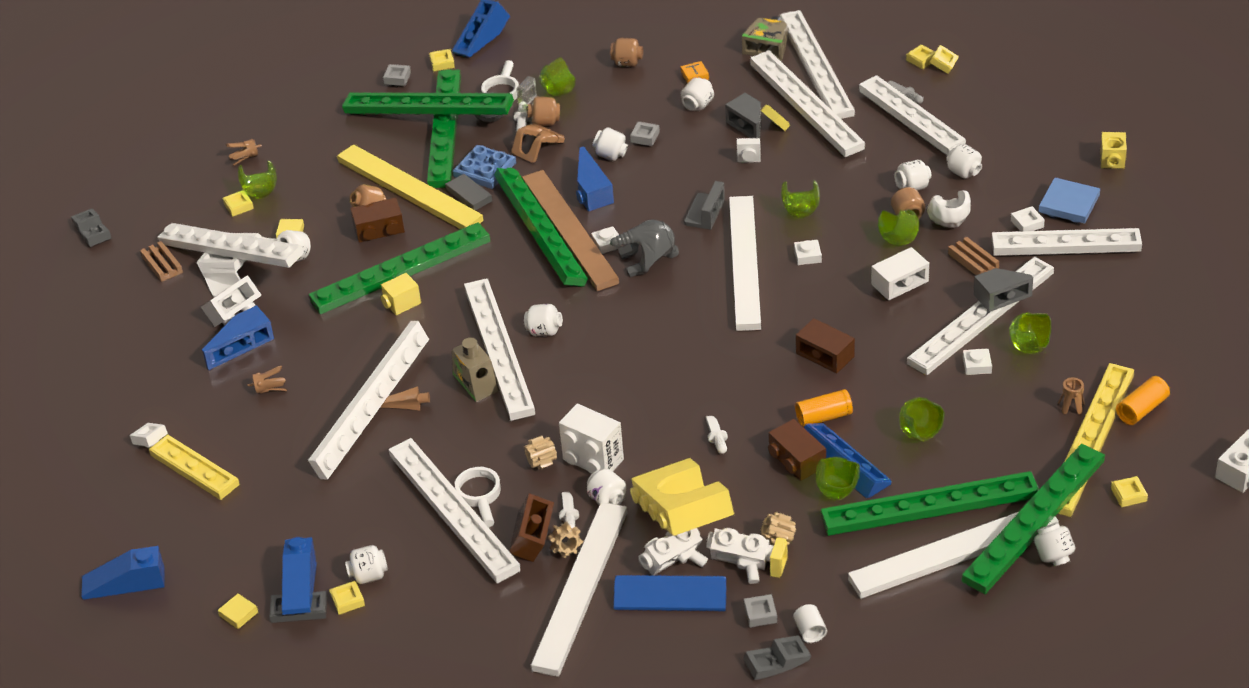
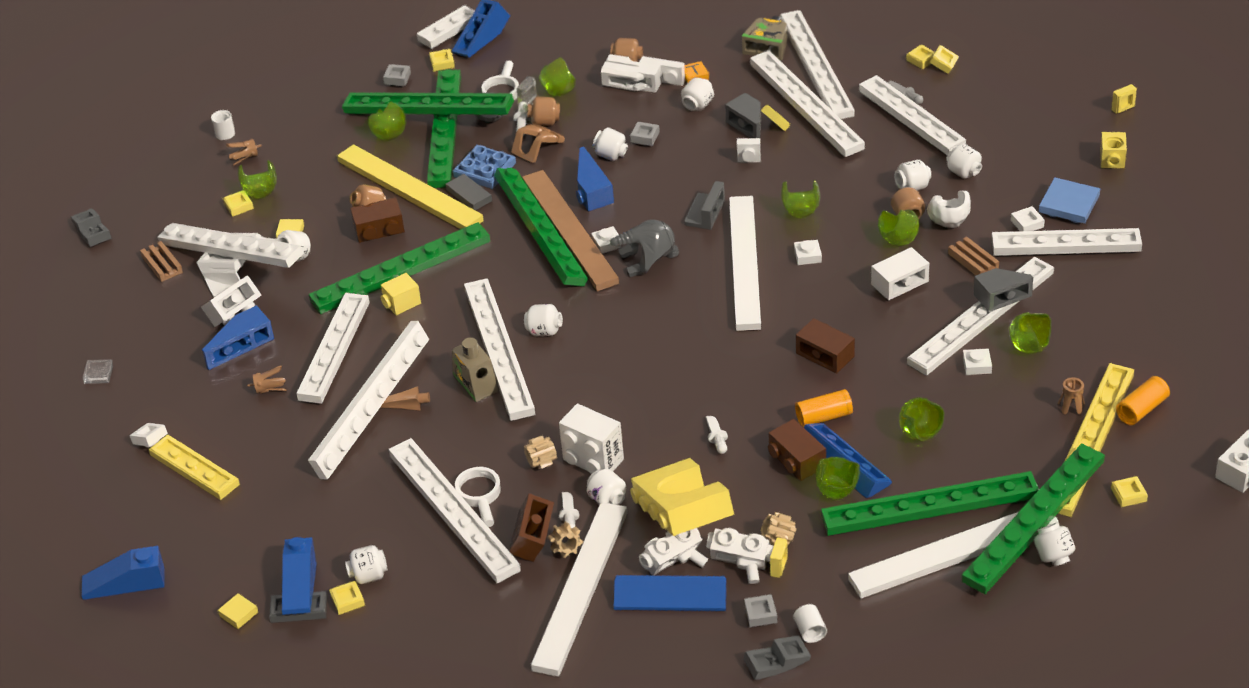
(97, 371): none -> clear tile
(223, 125): none -> white beam
(333, 348): none -> white plate
(388, 124): none -> clear neon green hair
(445, 27): none -> white plate
(642, 75): none -> white plate
(1123, 99): none -> light yellow tile

